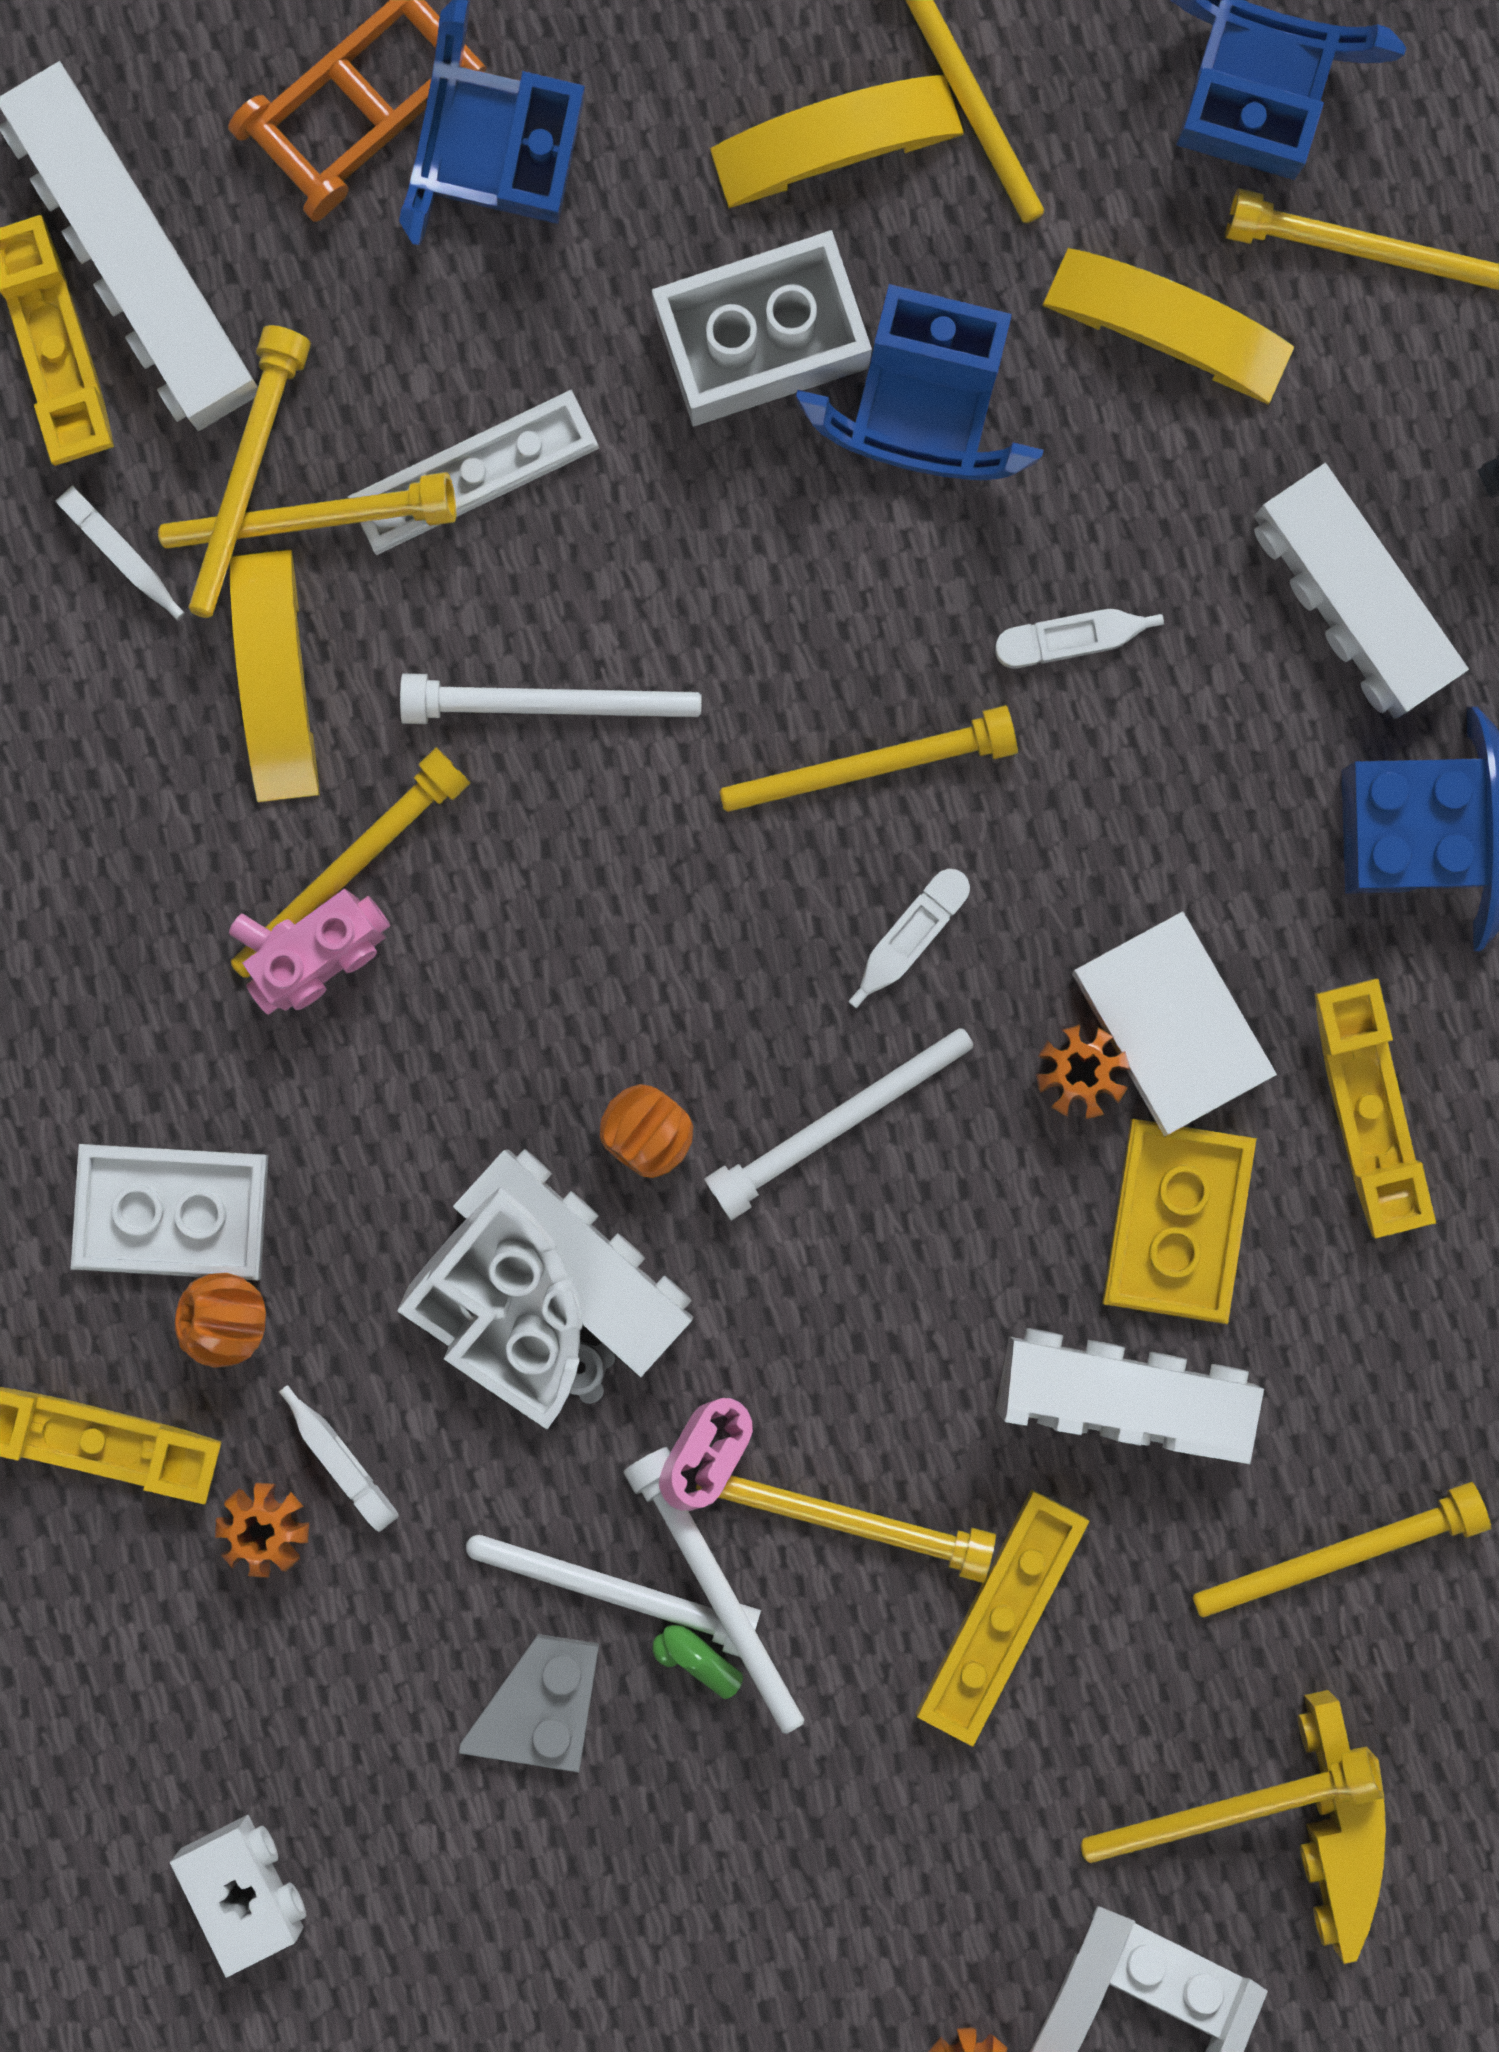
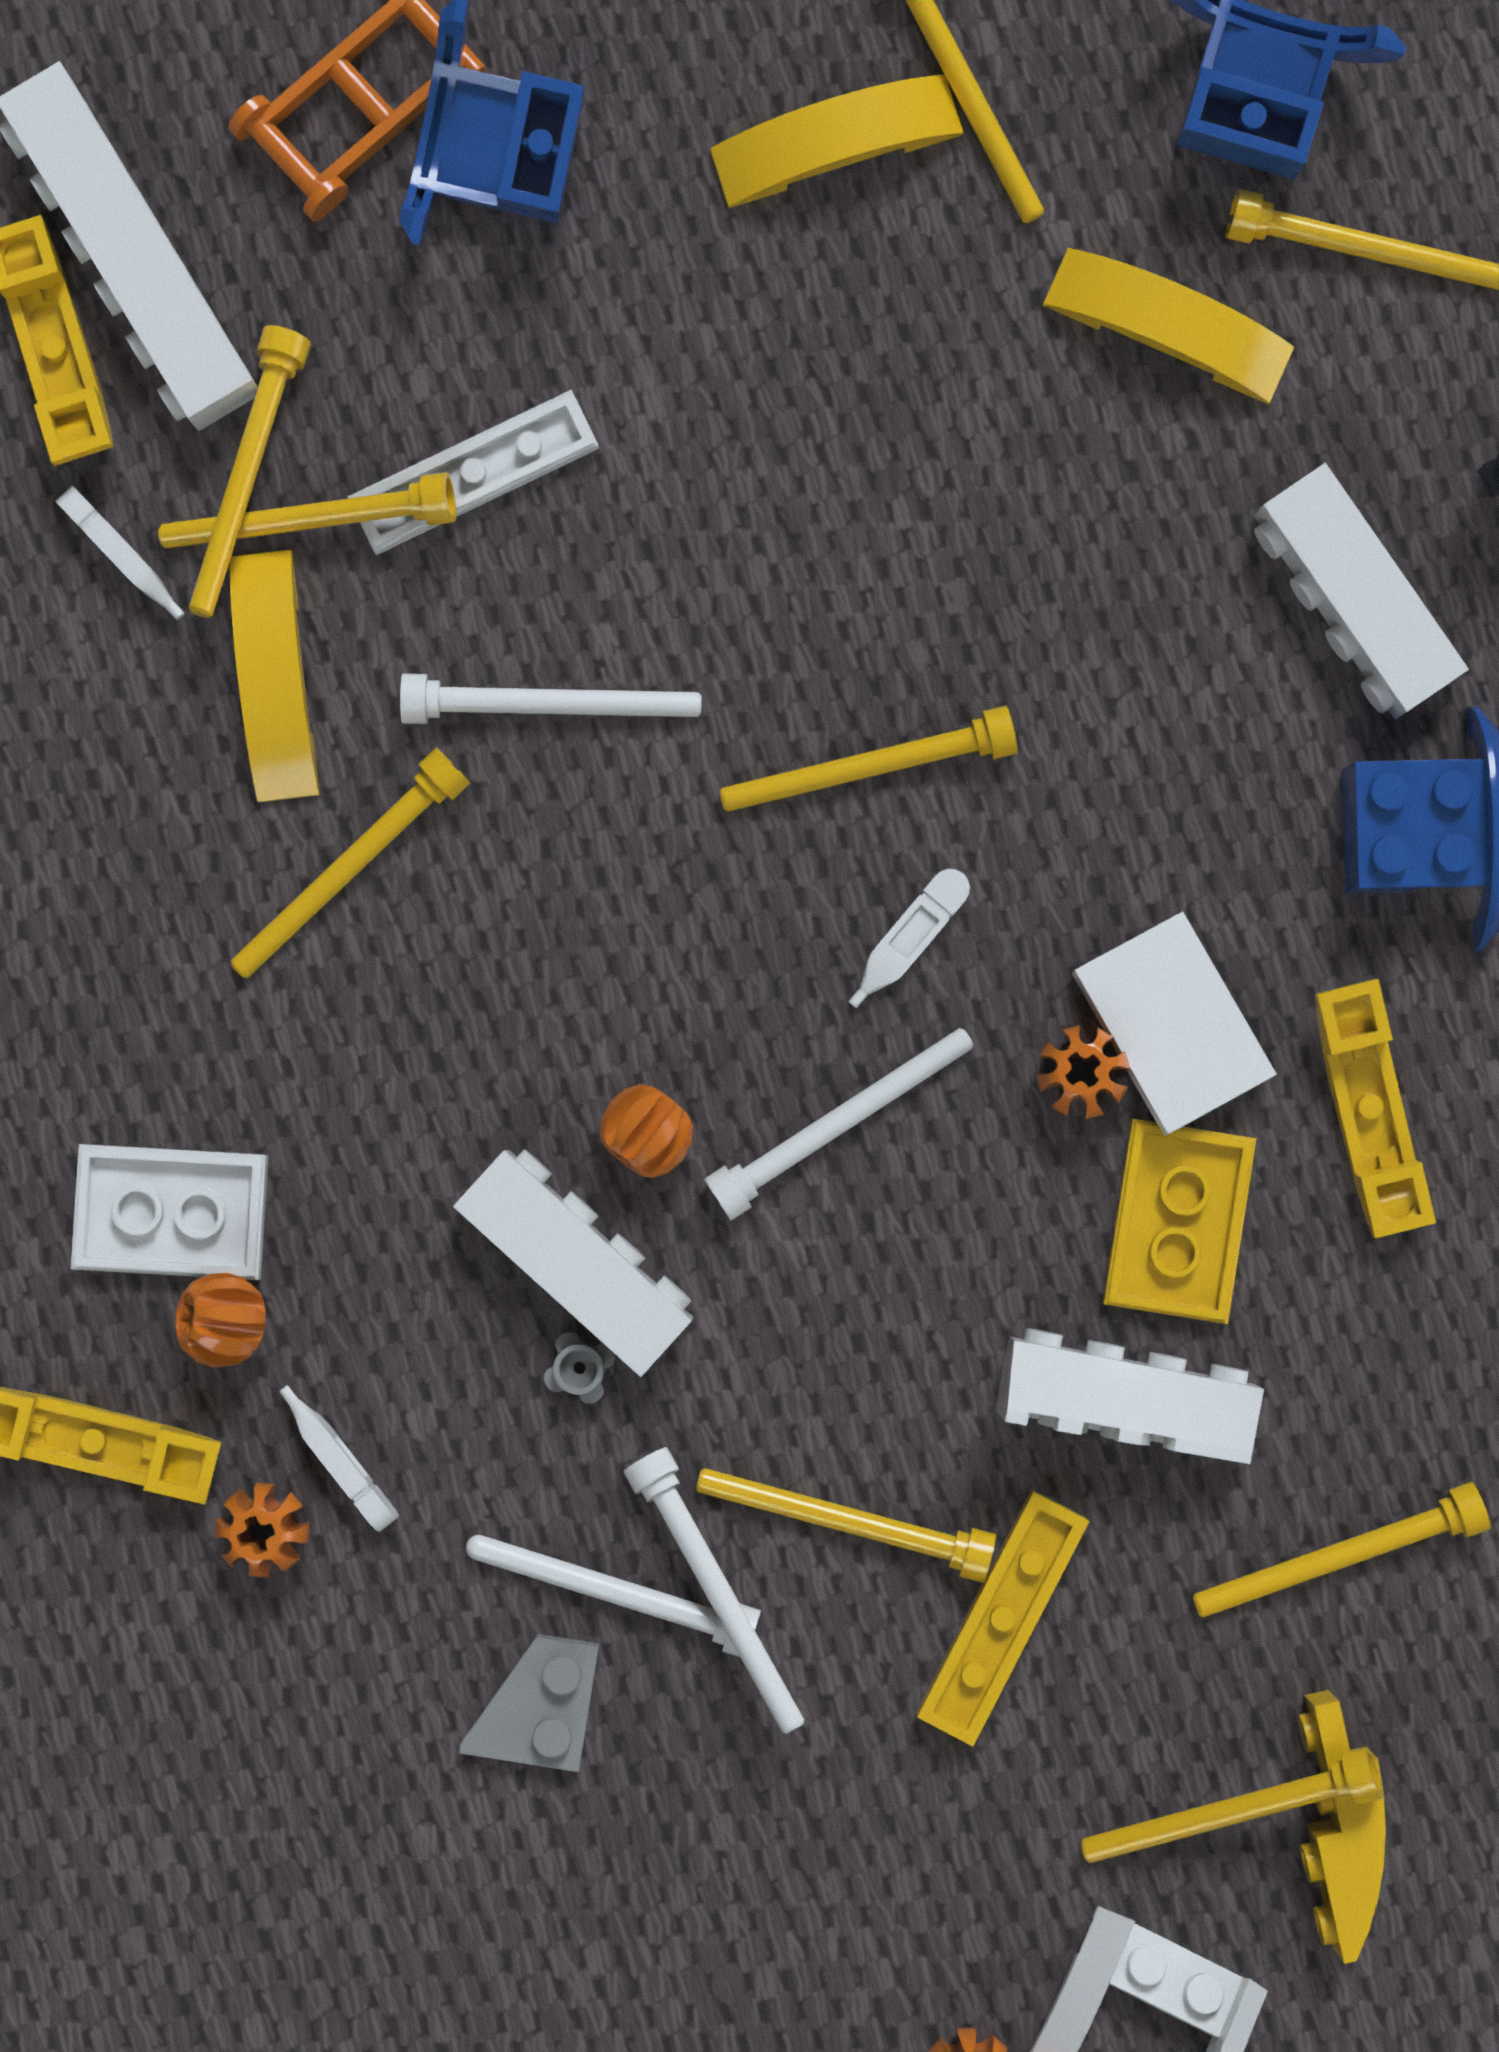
(234, 1927): white brick -> none
(304, 955): bright pink brick -> none
(503, 1307): white brick -> none
(685, 1648): bright green arm -> none
(717, 1460): bright pink beam -> none
(762, 328): white brick -> none
(927, 391): blue piece -> none
(1070, 637): white piece -> none

